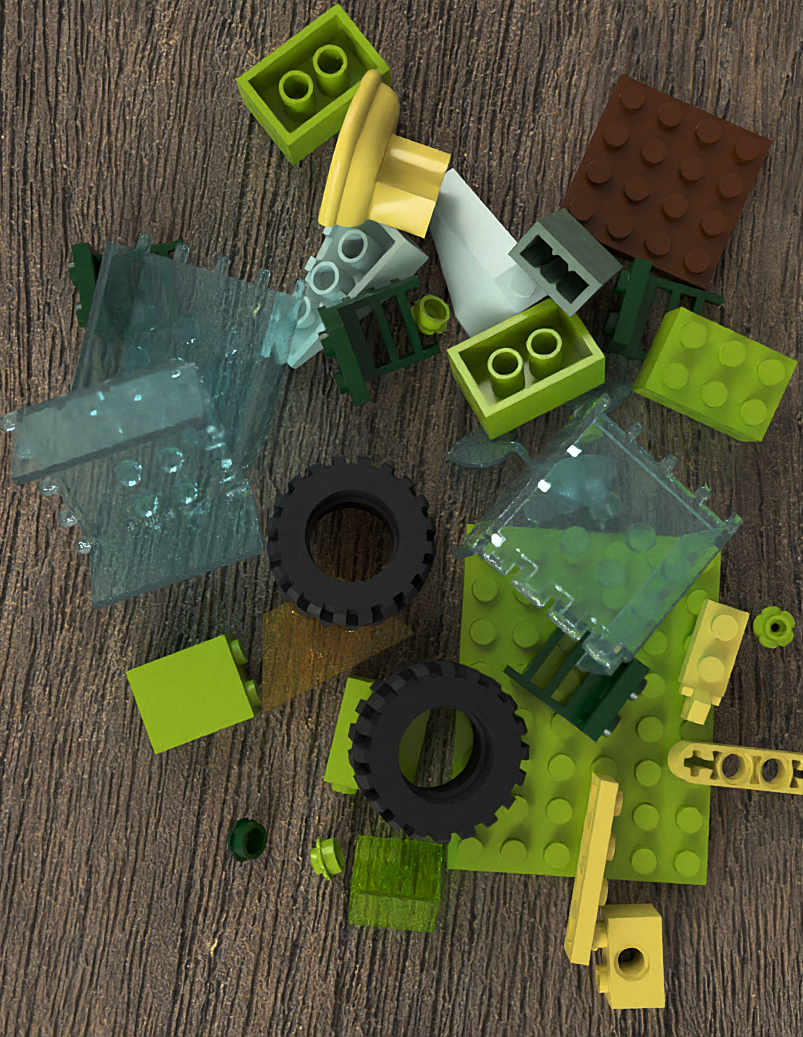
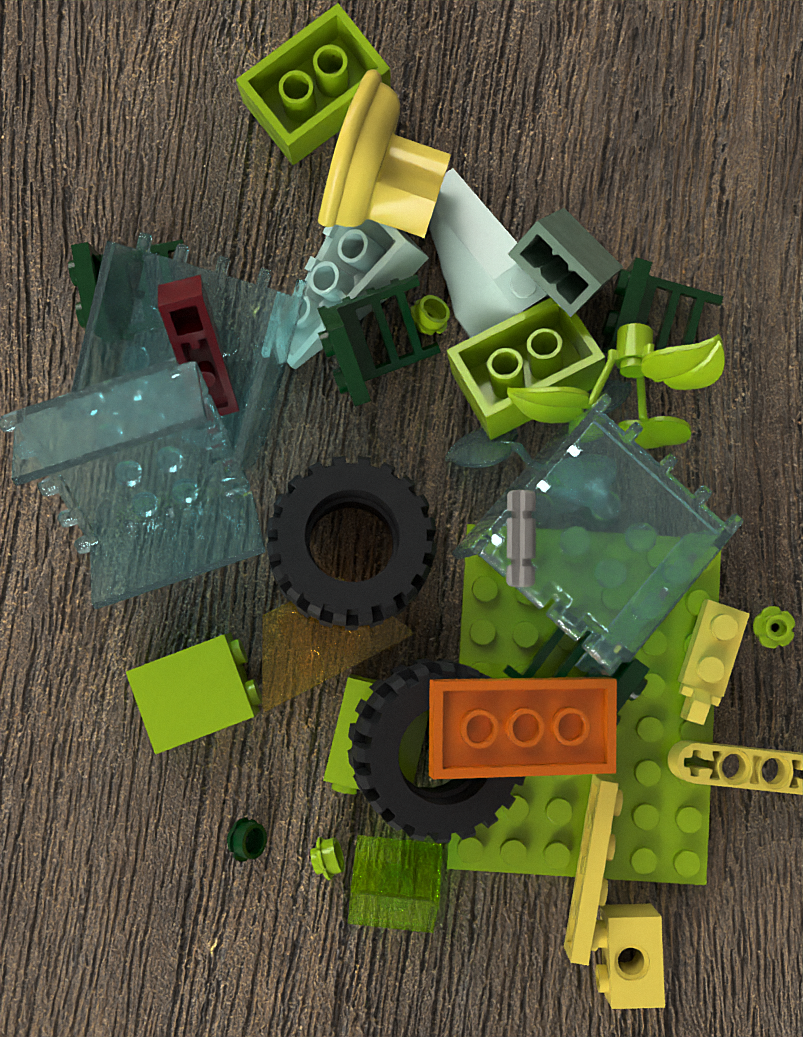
(196, 337): none -> dark red slope
(521, 538): none -> light grey axle
(522, 727): none -> orange plate
(664, 182): reddish brown plate -> none
(678, 366): none -> lime plant
(714, 375): lime brick -> none

